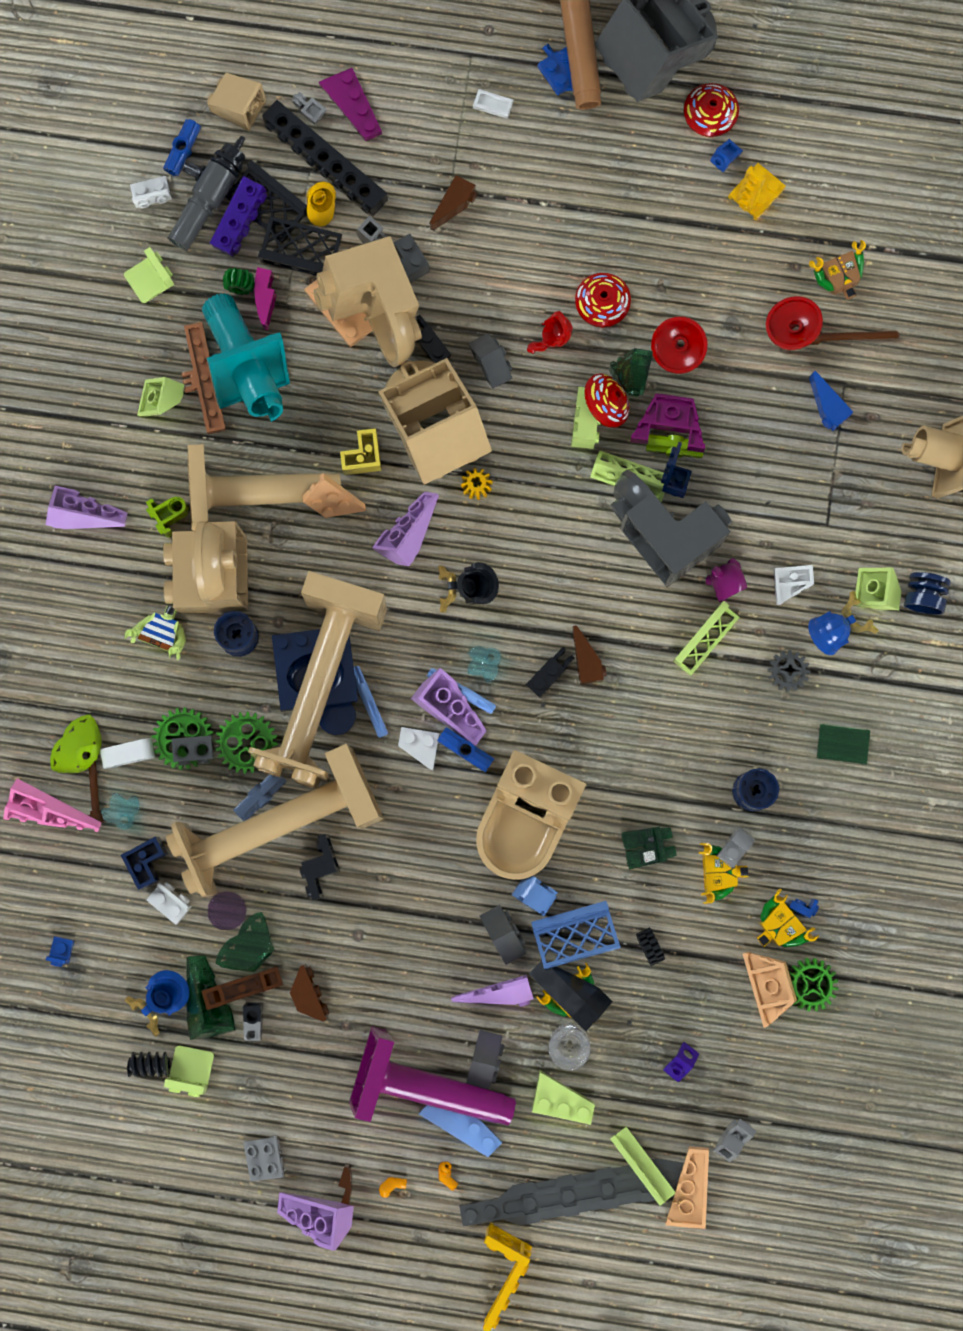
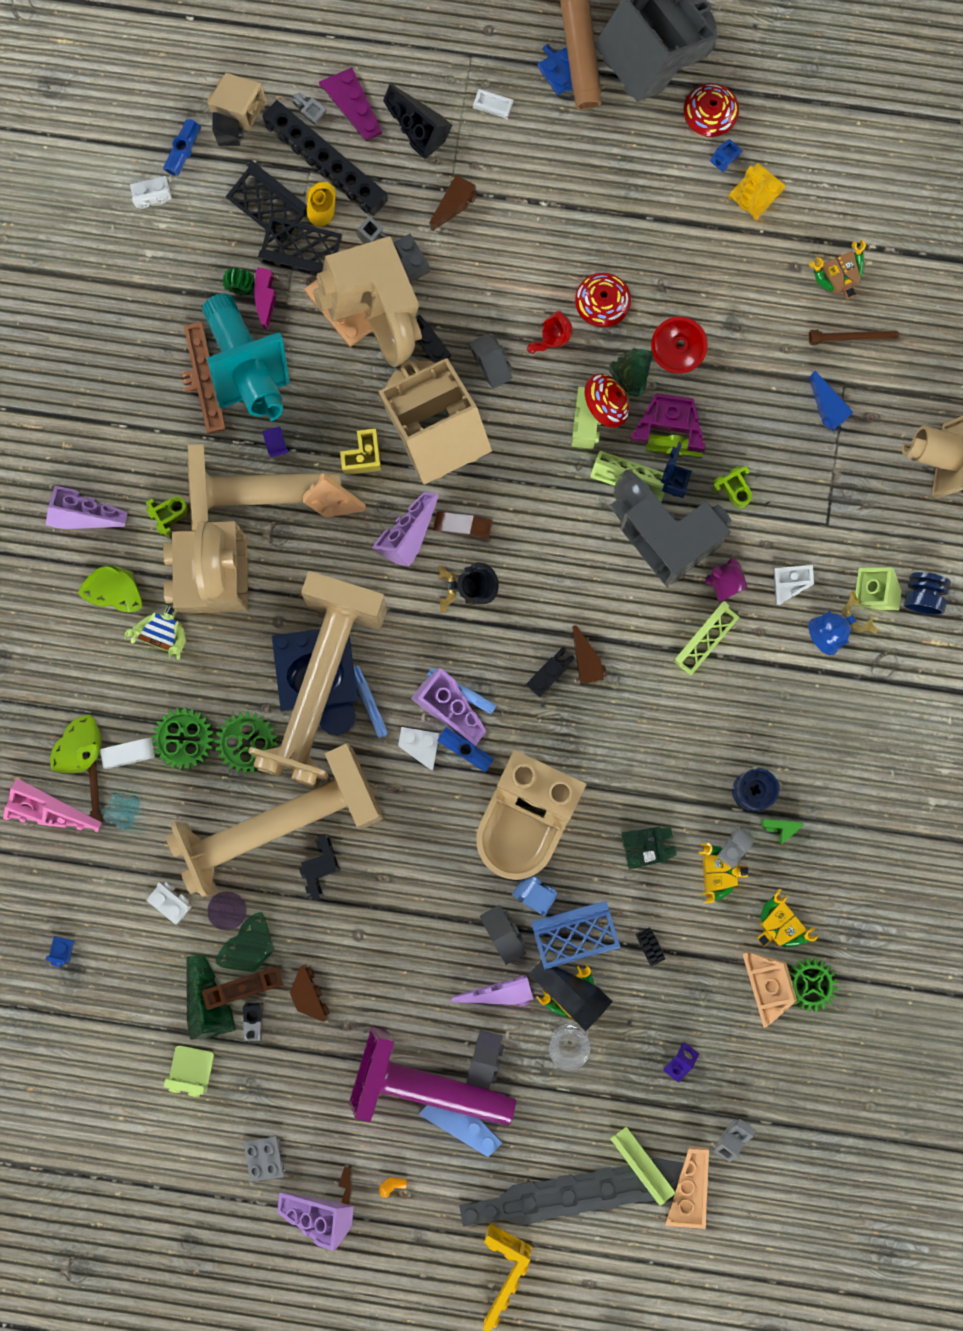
(114, 587): none -> lime piece
(140, 861): dark blue brick -> none
(148, 1065): black piece -> none
(149, 277): yellowish green bracket -> none
(159, 396): yellowish green slope -> none
(165, 994): blue helmet -> none
(192, 744): dark grey brick -> none
(208, 193): dark grey piece -> none
(226, 130): none -> black slope
(236, 623): dark blue wheel -> none
(238, 216): dark purple brick -> none
(259, 796): sand blue piece -> none
(274, 441): none -> dark purple bracket
(421, 124): none -> black wedge
(444, 1175): light orange arm -> none
(463, 525): none -> reddish brown slope
(473, 477): yellow gear -> none
(482, 664): clear light blue plate -> none
(560, 1101): yellowish green wedge -> none
(734, 485): none -> lime pin
(786, 828): none -> bright green slope
(788, 679): dark grey gear -> none
(793, 313): red dish -> none
(799, 907): blue bracket -> none
(843, 744): clear green piece -> none

